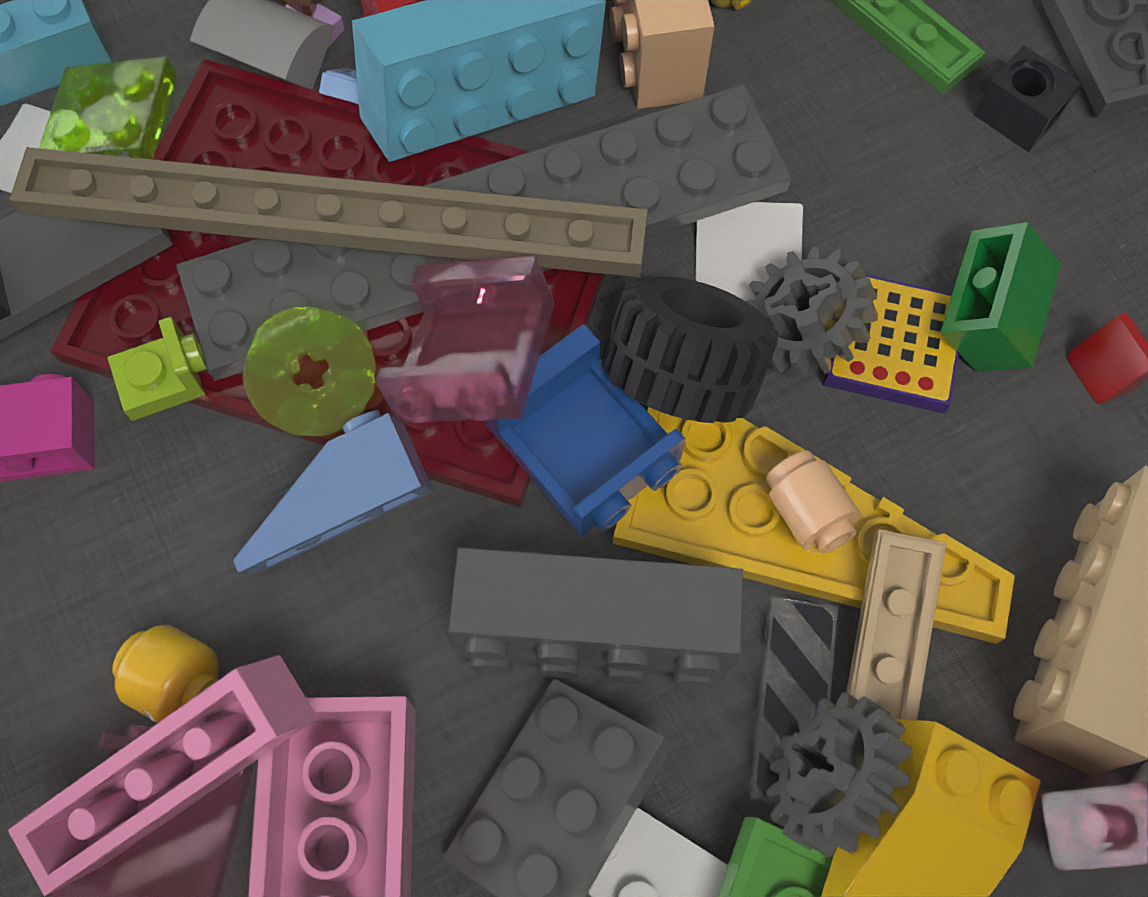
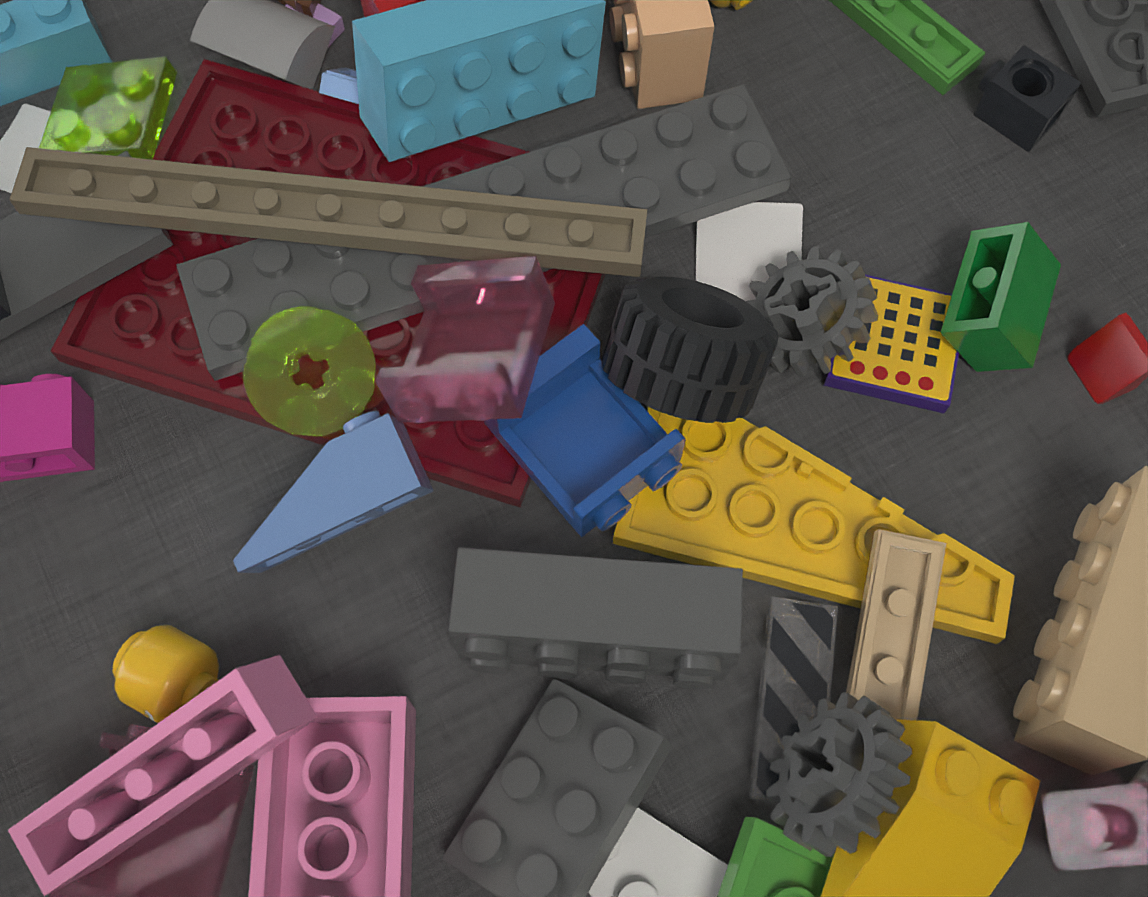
(159, 372): lime bracket -> none
(812, 502): light nougat brick -> none

